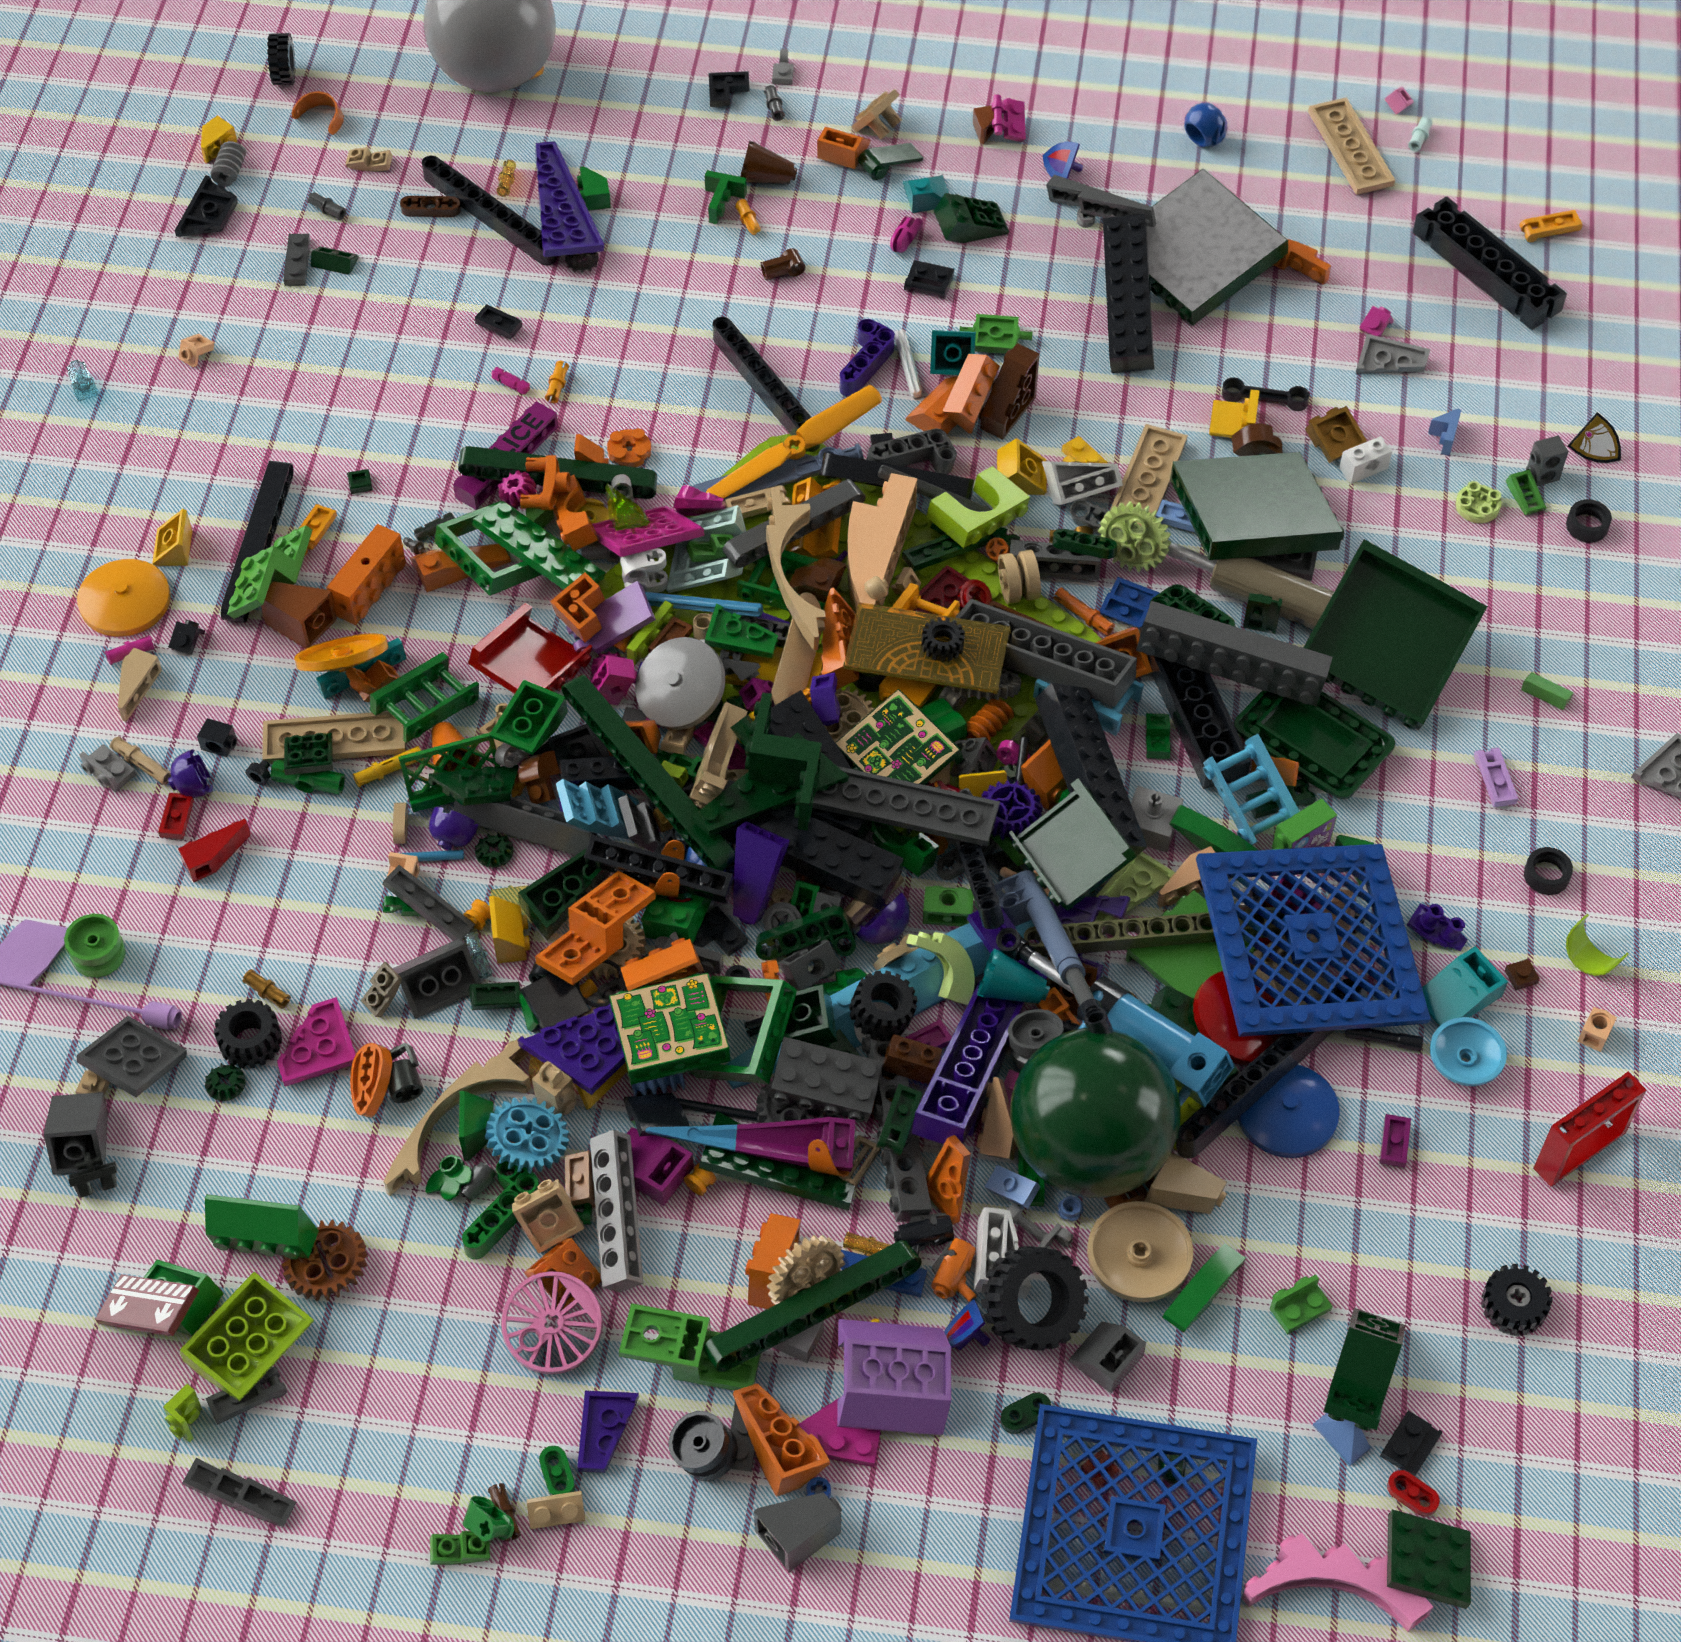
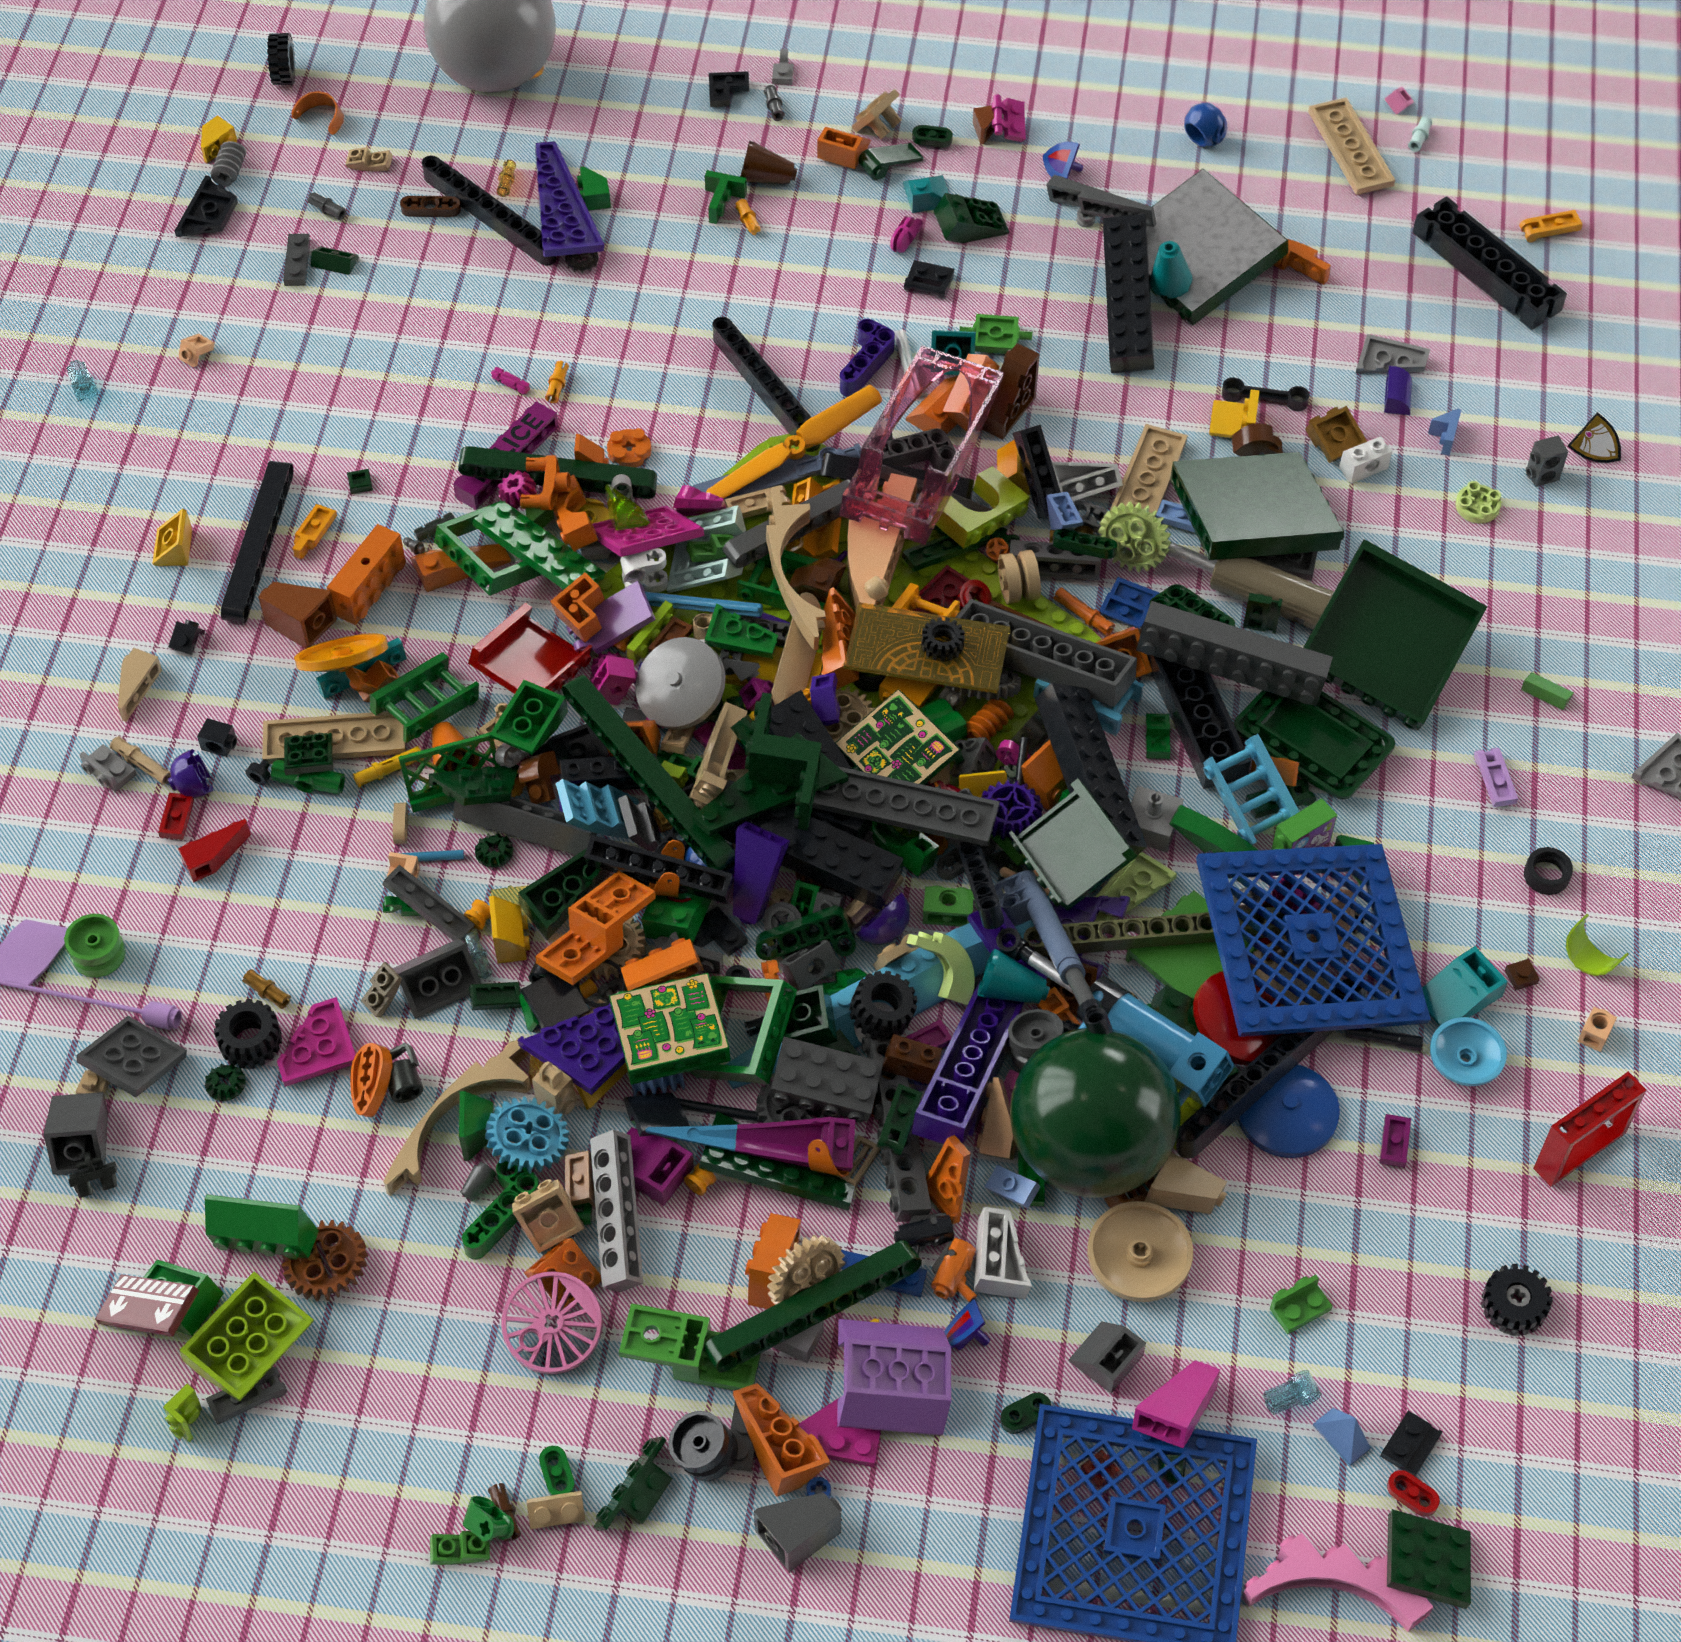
(118, 654): dark pink pin -> none
(123, 597): light orange dish -> none
(239, 1493): dark grey slope -> none
(275, 564): bright green bracket -> none
(449, 1177): green plate -> none
(451, 828): dark purple cylinder -> none
(498, 321): black plate -> none
(602, 1427): dark purple wing -> none
(639, 1490): none -> dark green bracket
(788, 263): reddish brown piece -> none
(863, 1244): clear yellow pin -> none
(904, 579): tan tile -> none
(918, 518): none -> clear pink windscreen
(932, 136): none -> dark green plate
(1036, 467): none -> black brick
(1061, 1234): light grey bar -> none
(1062, 511): none -> medium blue slope
(1066, 1299): black tyre -> none
(1070, 1202): medium blue plate -> none
(1079, 451): yellow plate -> none
(1170, 271): none -> teal cone
(1178, 1404): none -> dark pink slope
(1183, 881): light nougat slope -> none
(1203, 1287): green slope -> none
(1298, 1390): none -> clear light blue piece
(1364, 1369): dark green bracket -> none
(1376, 321): dark pink bracket -> none
(1398, 391): none -> dark purple brick
(1437, 928): dark purple connector -> none
(1529, 483): bright green slope -> none
(1592, 508): black tyre -> none

